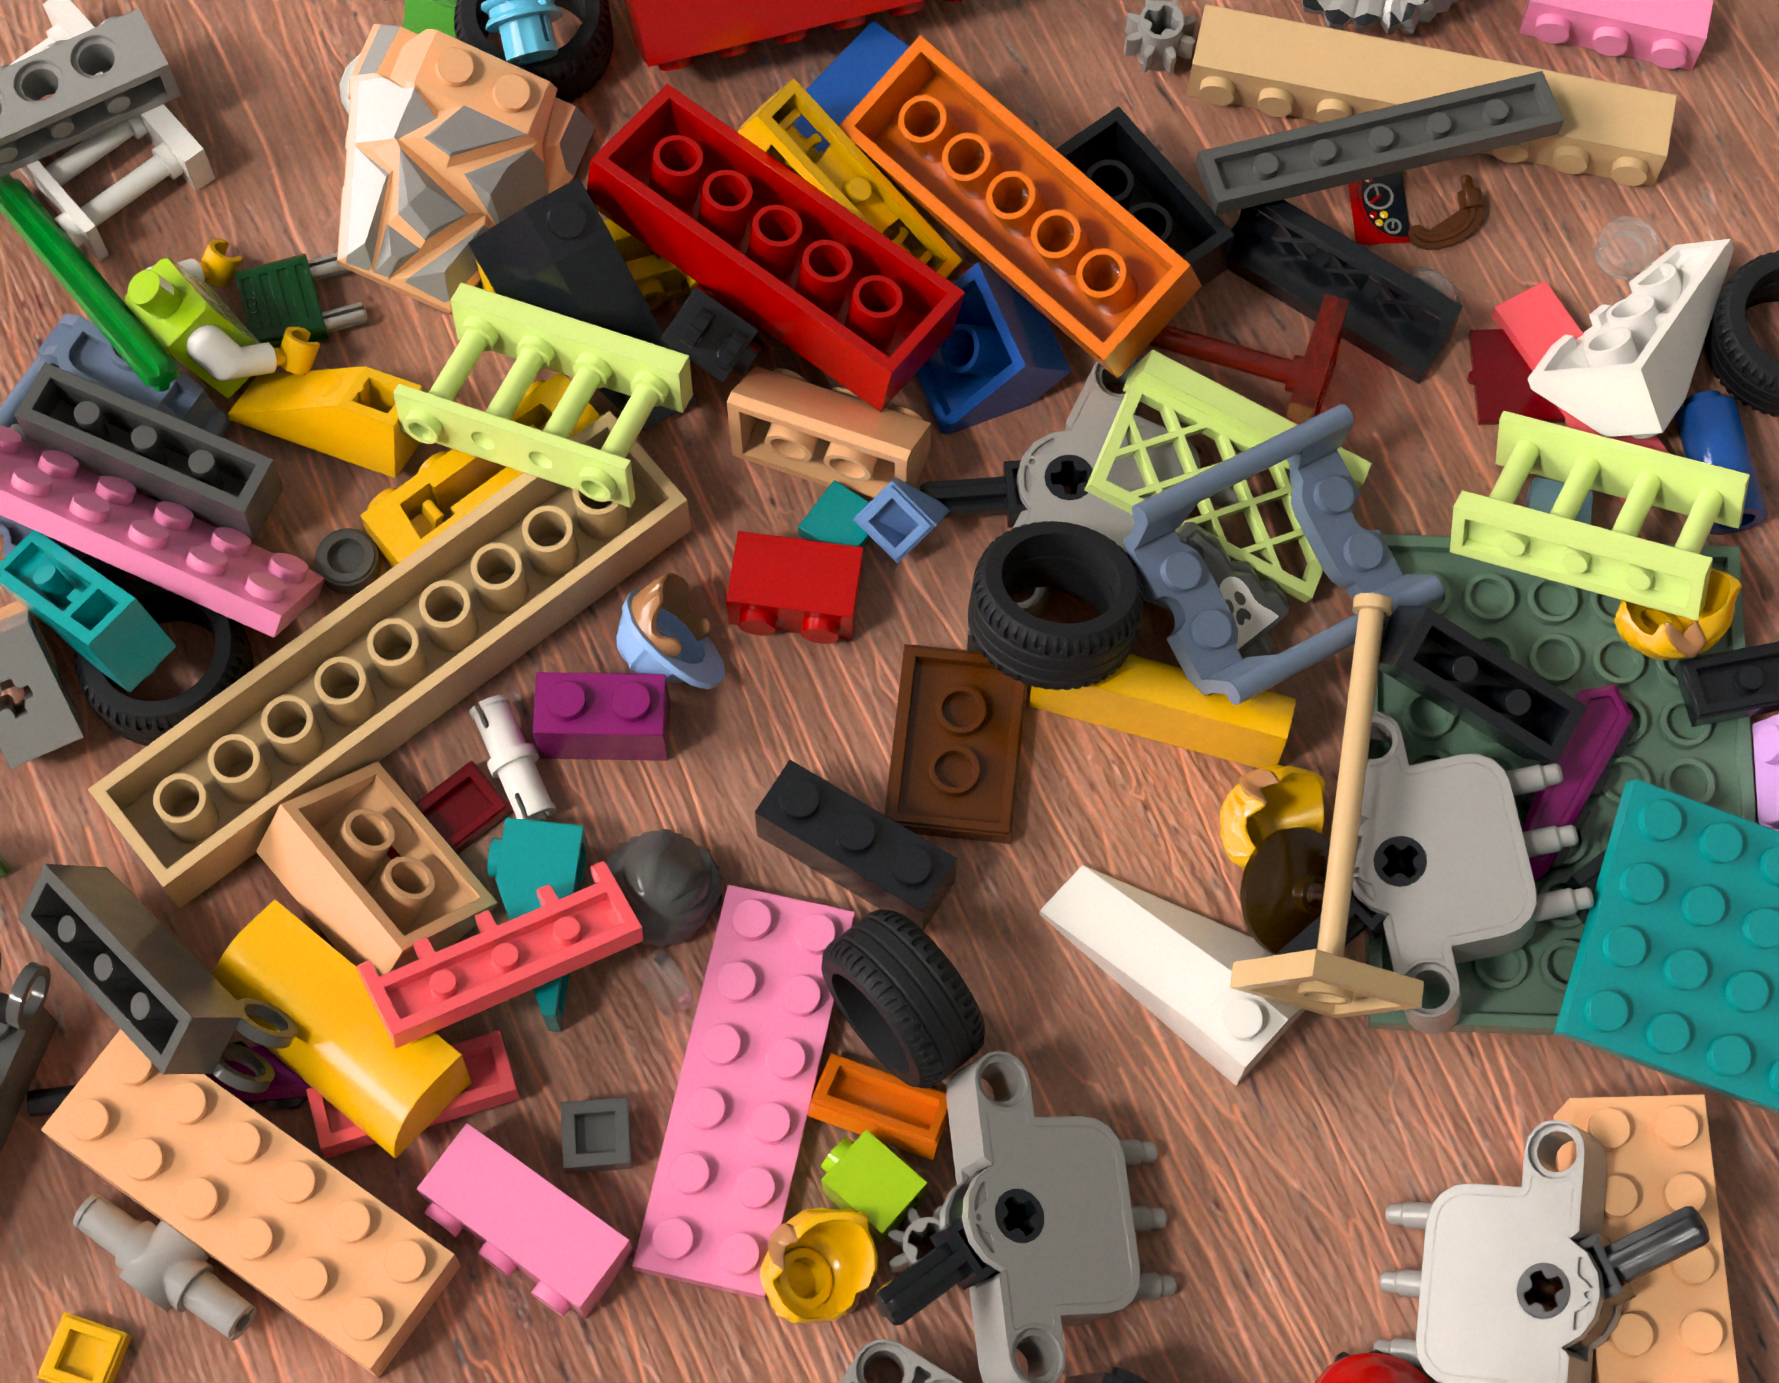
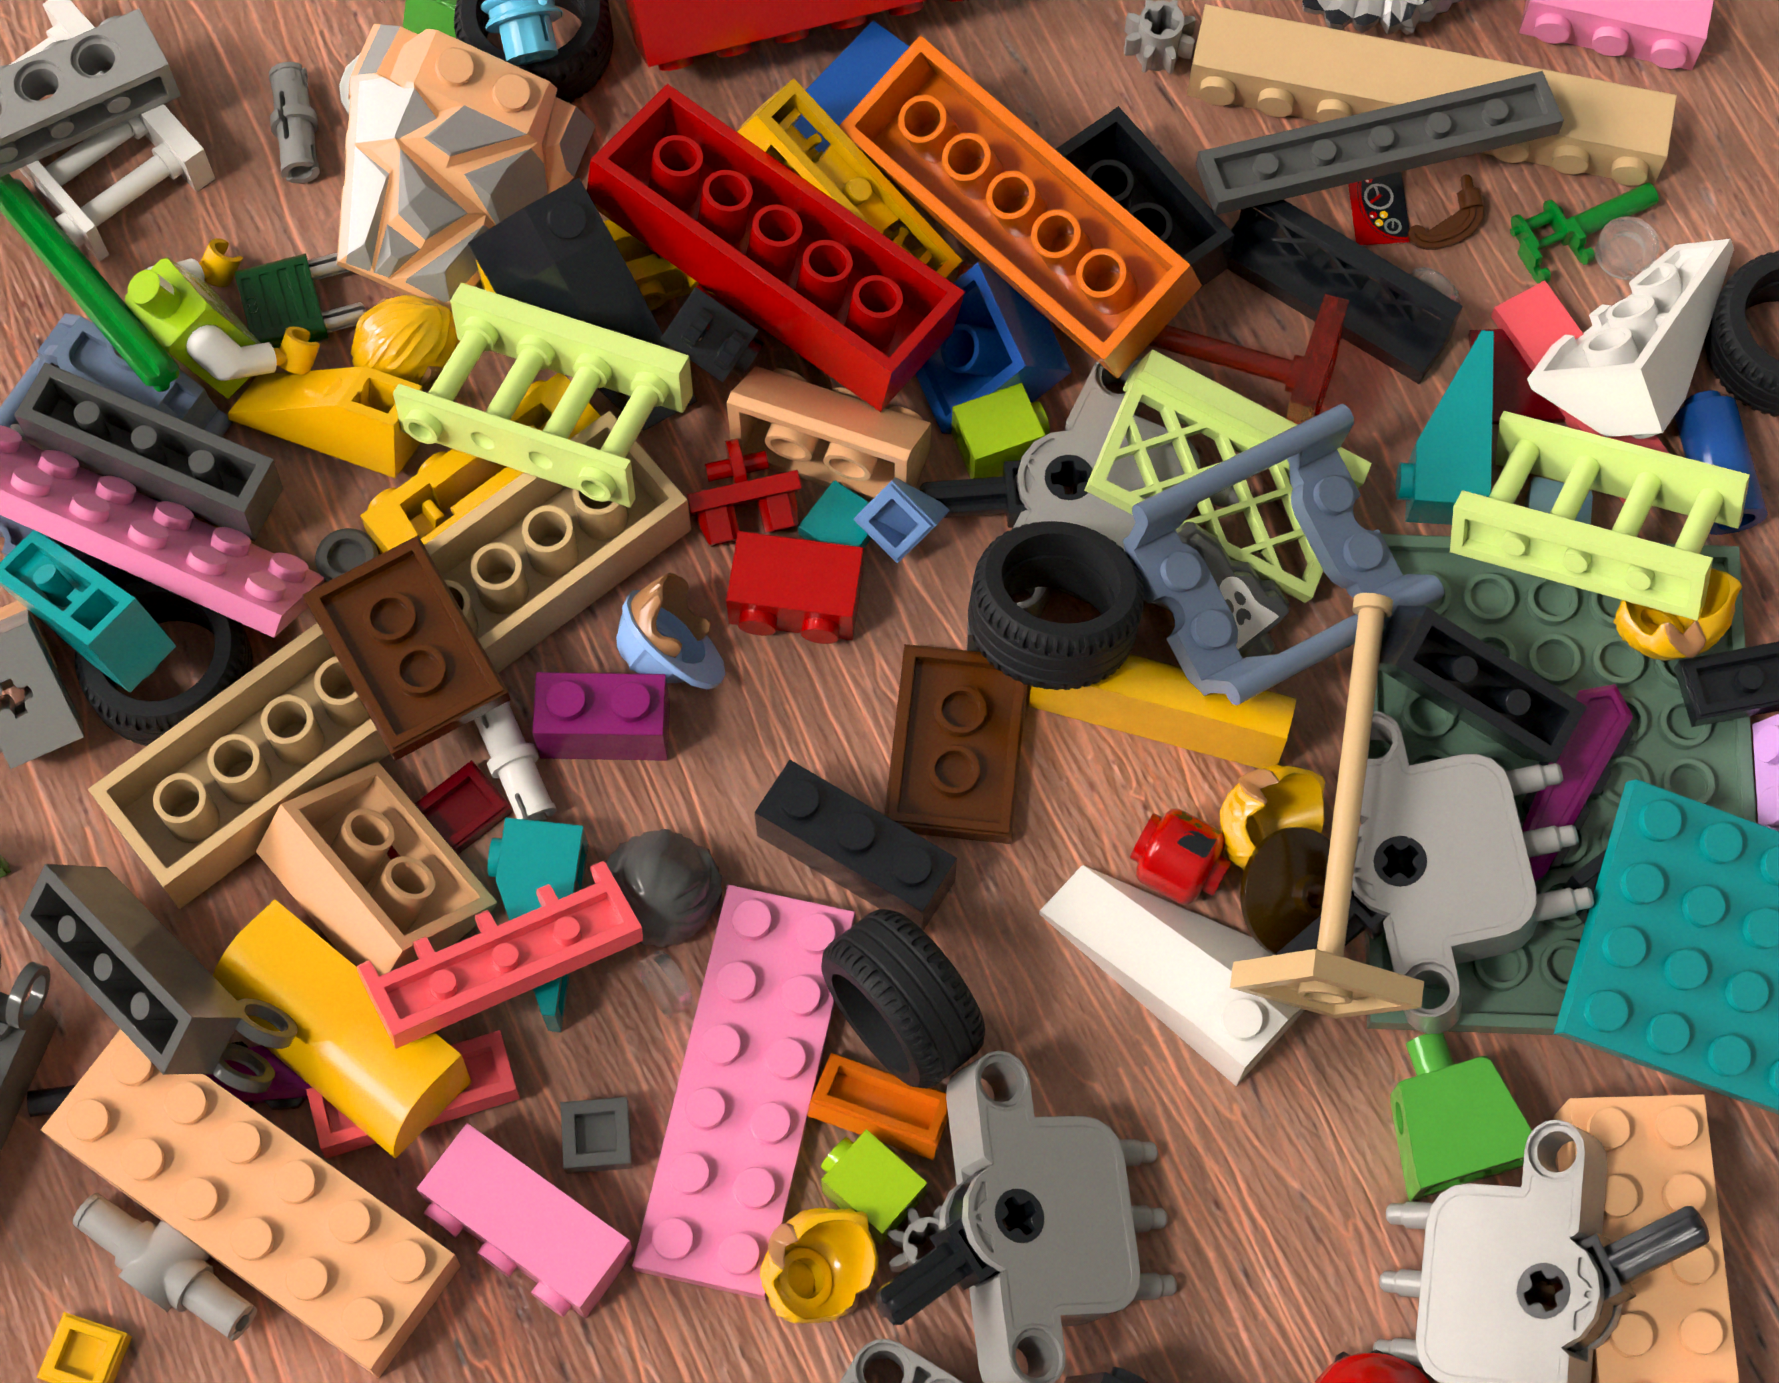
(294, 122): none -> light grey pin
(405, 338): none -> yellow hair
(406, 647): none -> reddish brown tile
(772, 493): none -> red hips
(997, 429): none -> lime brick
(1180, 856): none -> red head
(1454, 1120): none -> bright green torso
(1455, 443): none -> teal slope
(1576, 228): none -> green piece

